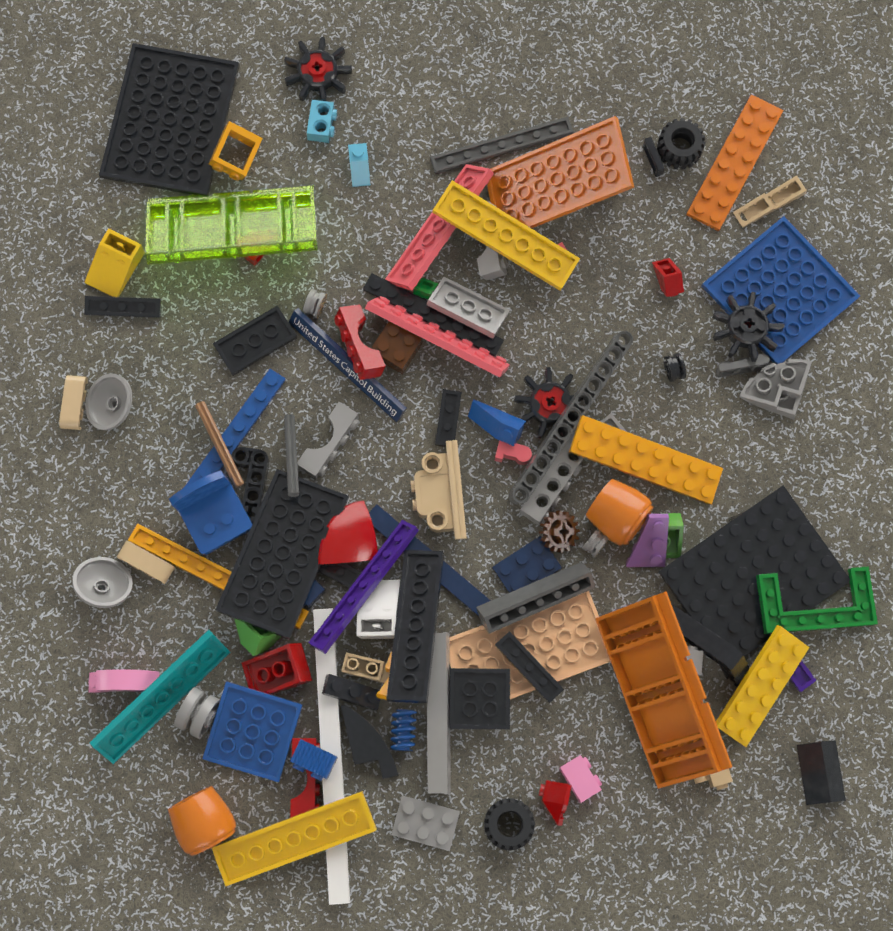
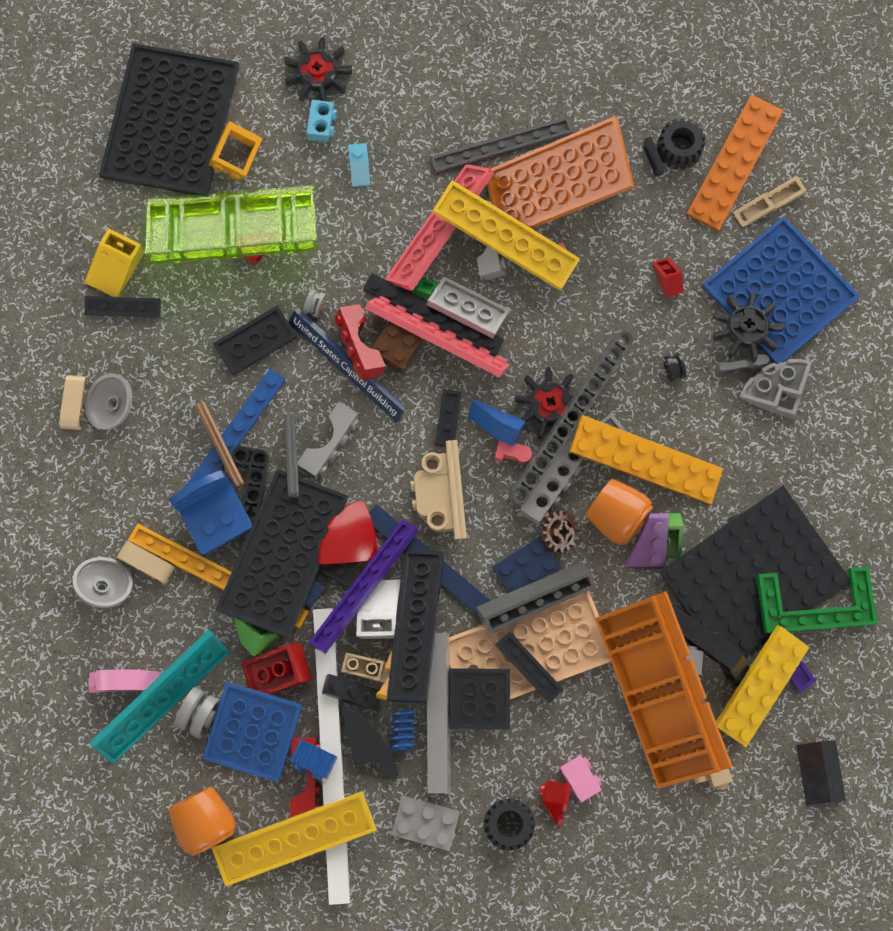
(595, 543): light grey wheel -> none

